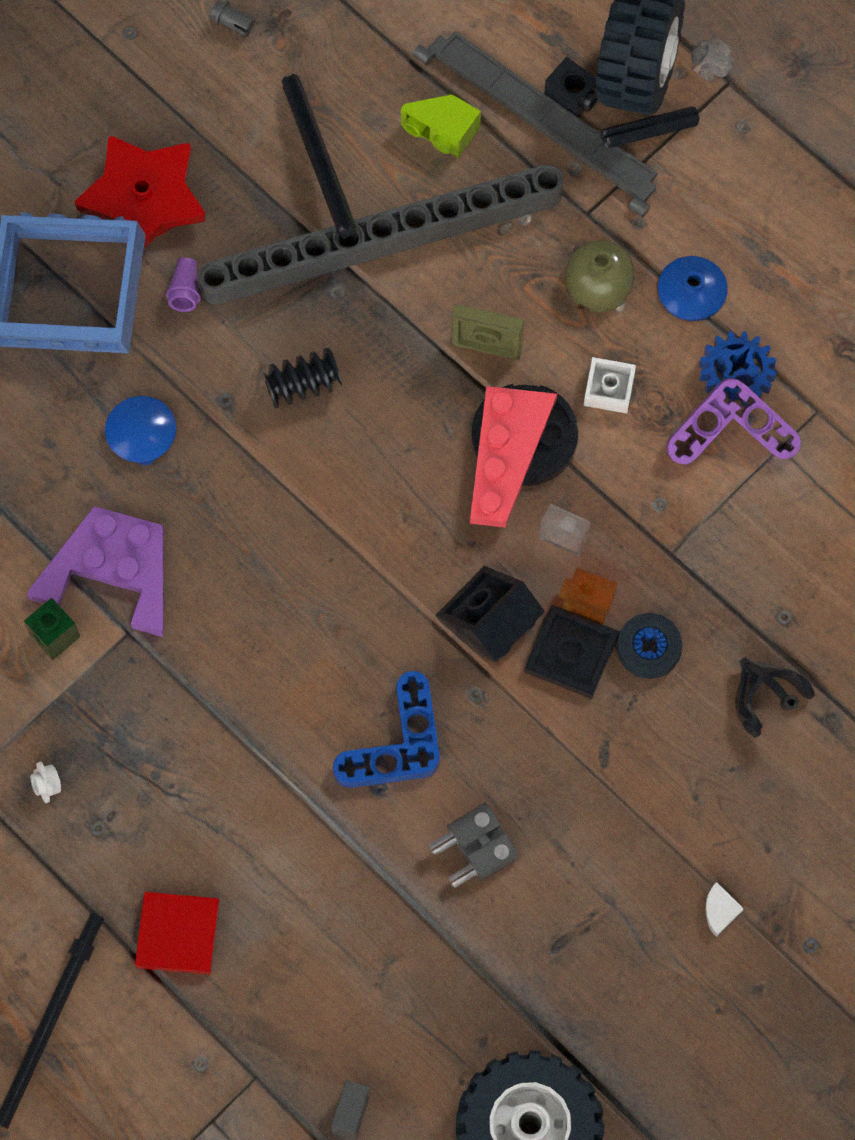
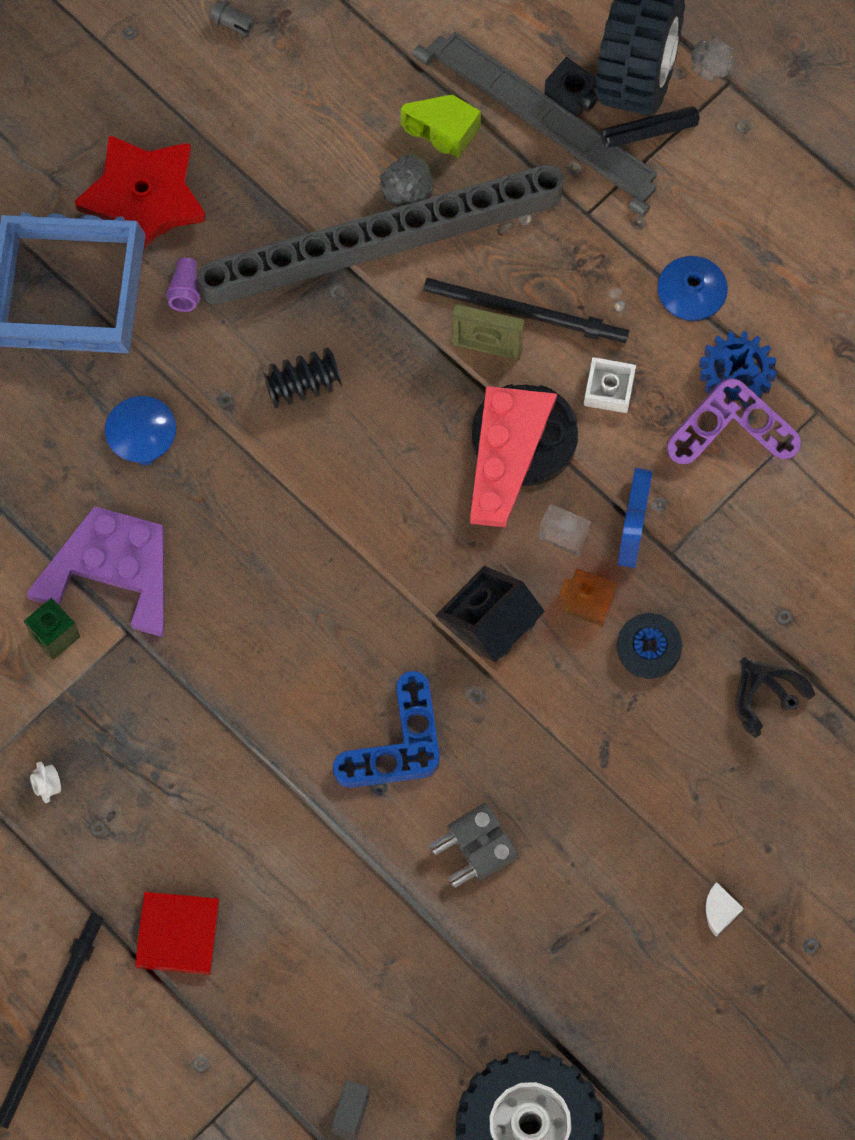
(319, 156): black axle -> none
(406, 181): none -> dark grey piece
(571, 651): black tile -> none
(592, 327): none -> black bar
(599, 276): olive cylinder -> none
(635, 518): none -> blue beam

